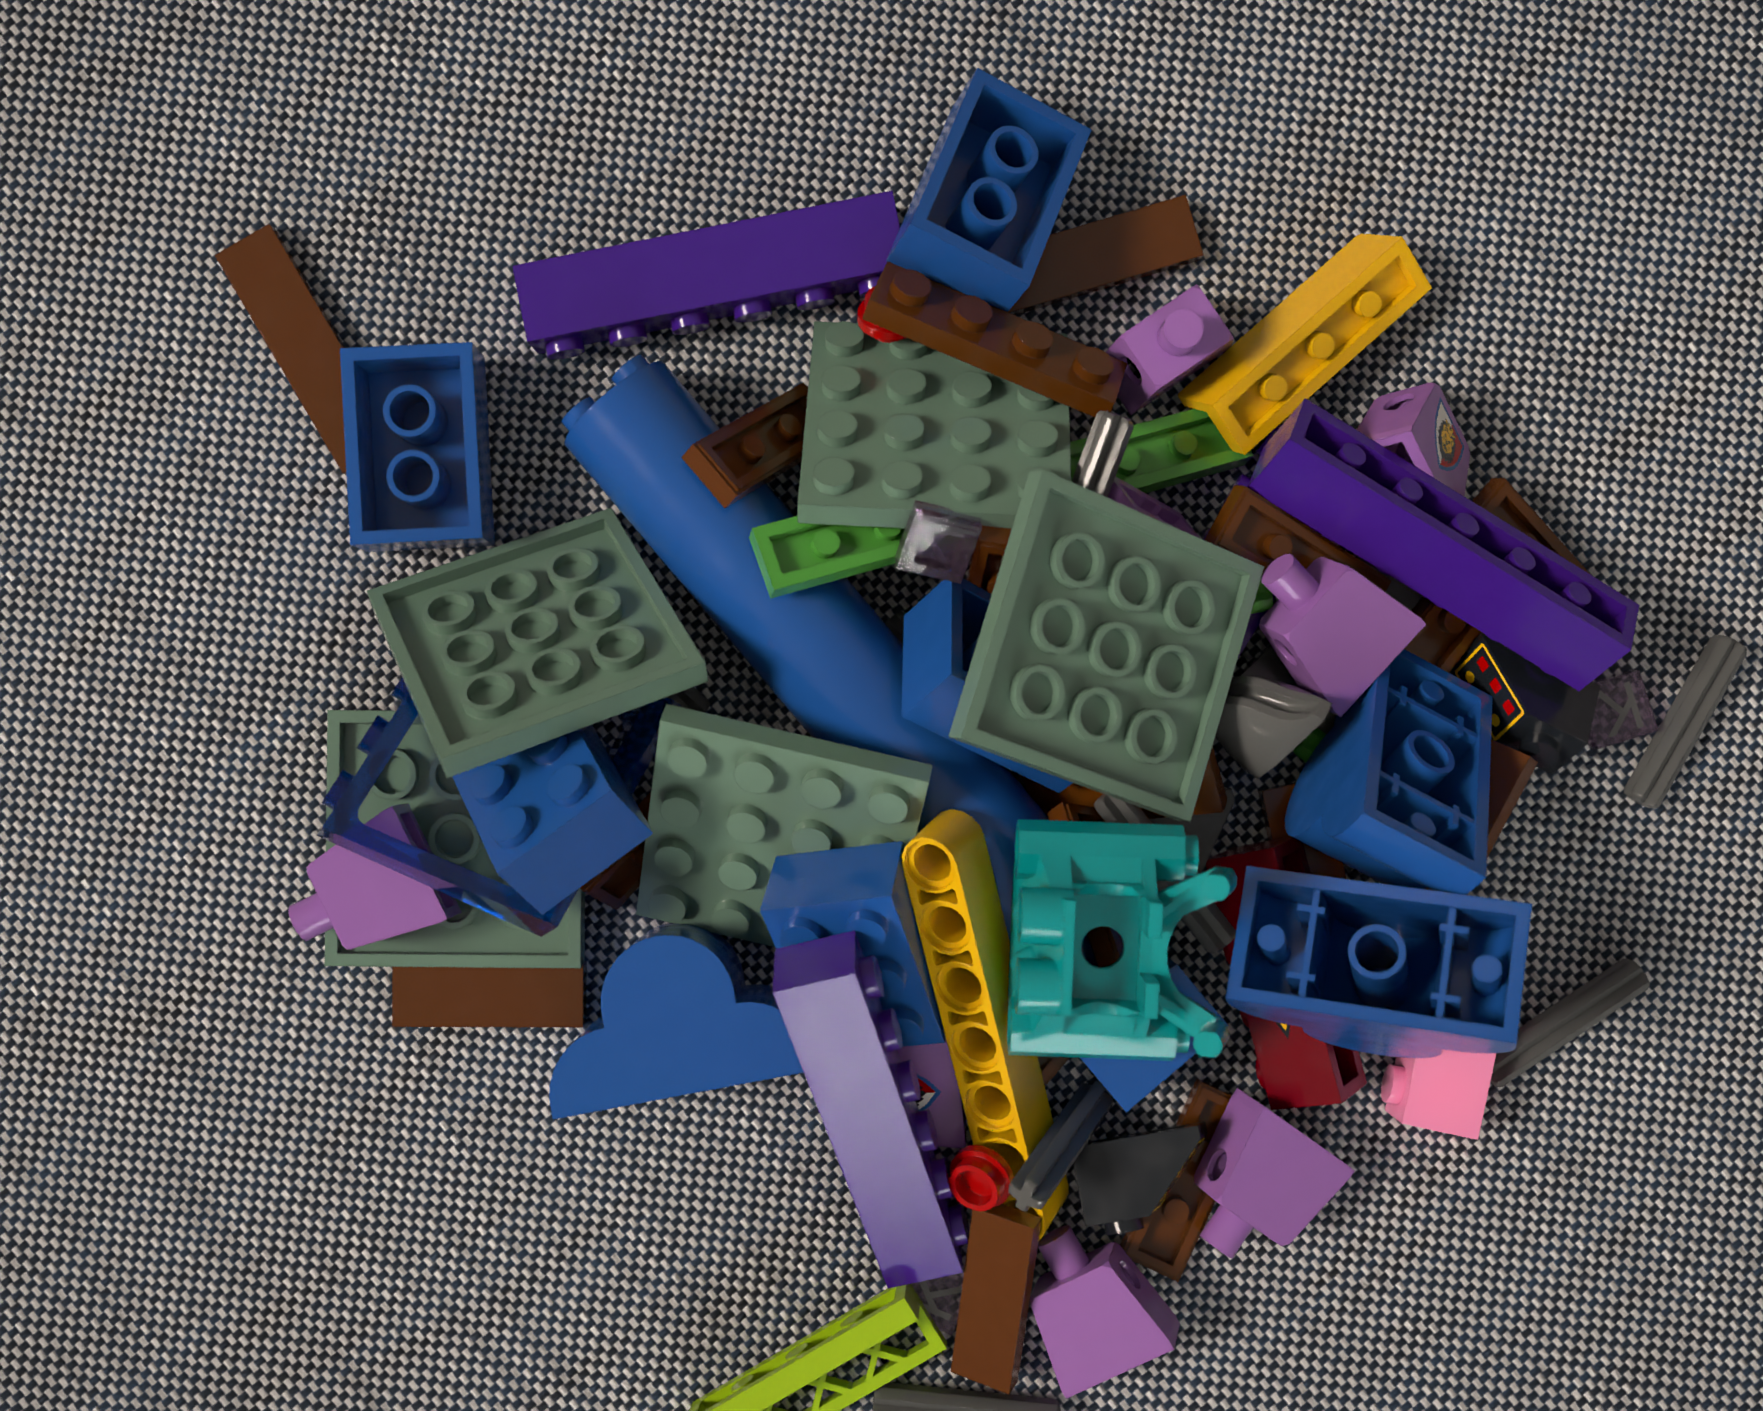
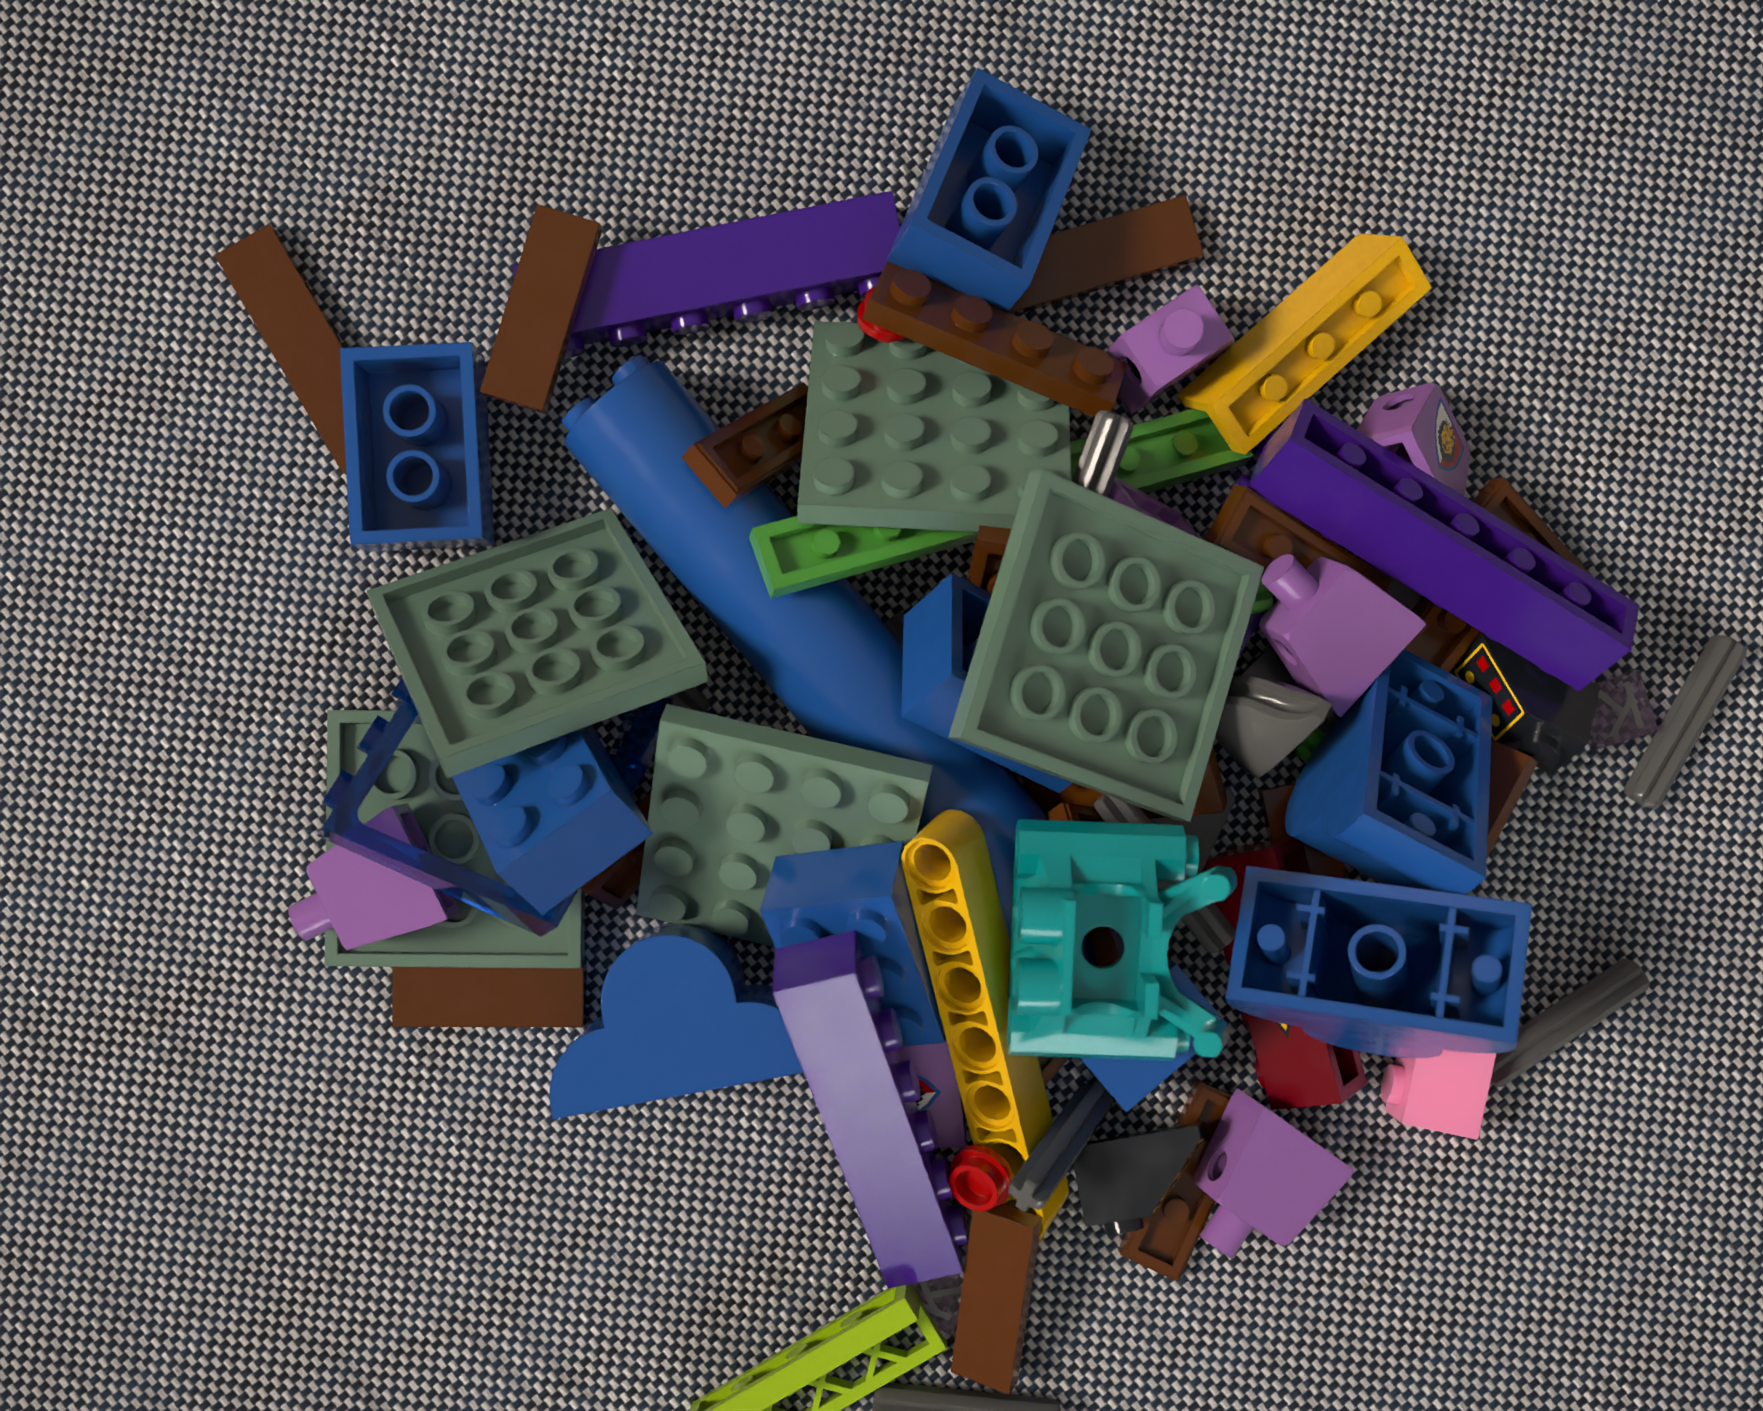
(541, 309): none -> reddish brown tile
(937, 542): tile -> none
(1097, 1312): medium lavender torso -> none

